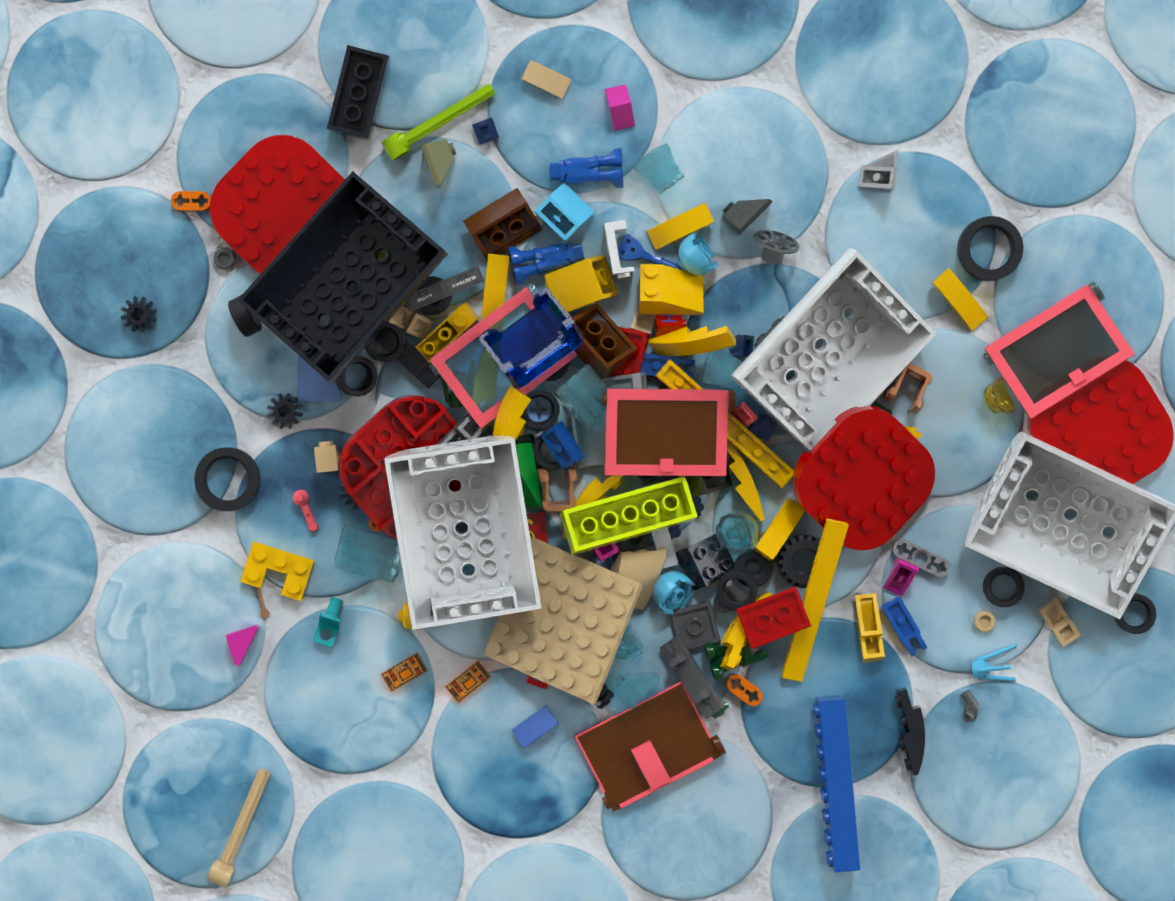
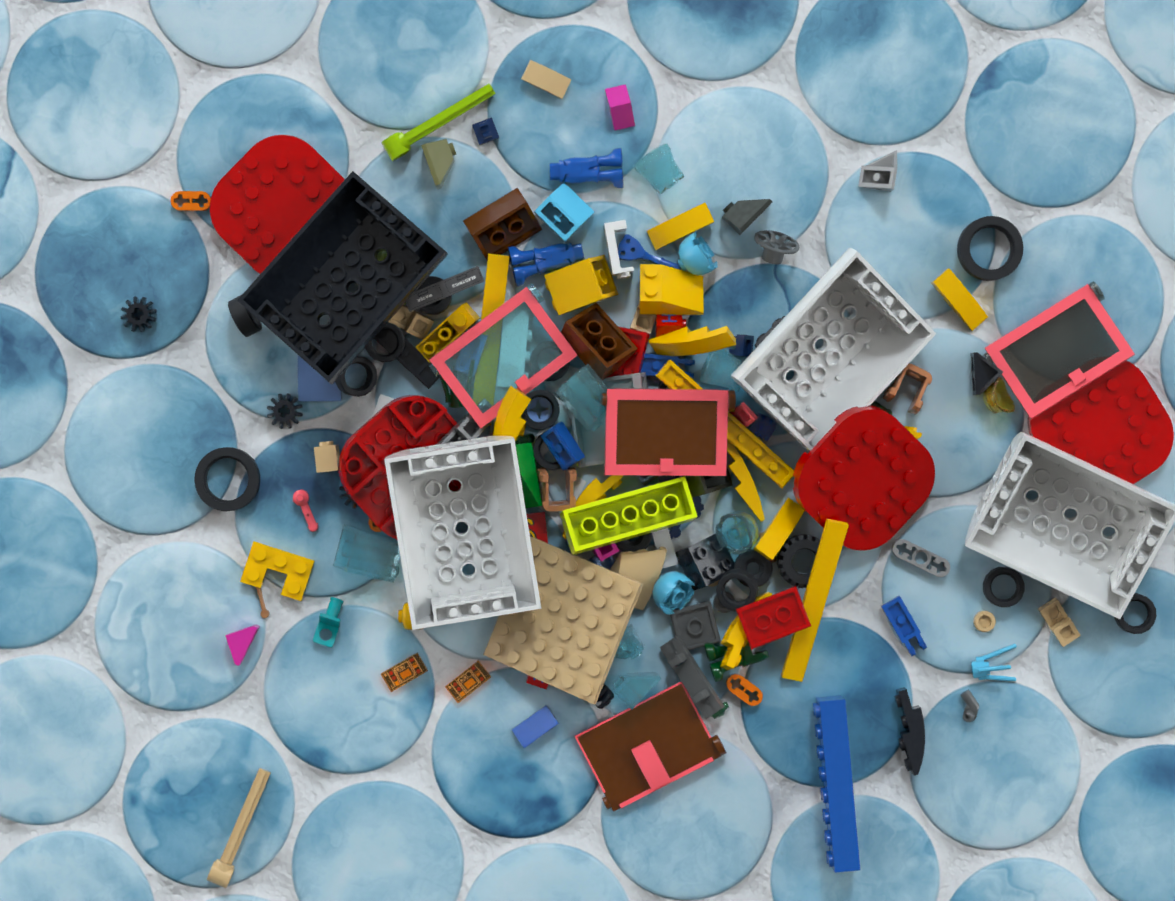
(224, 258): dark grey tile -> none
(358, 93): black brick -> none
(533, 340): clear blue windscreen -> none
(869, 628): yellow slope -> none
(900, 577): dark pink slope -> none
(983, 373): none -> black slope

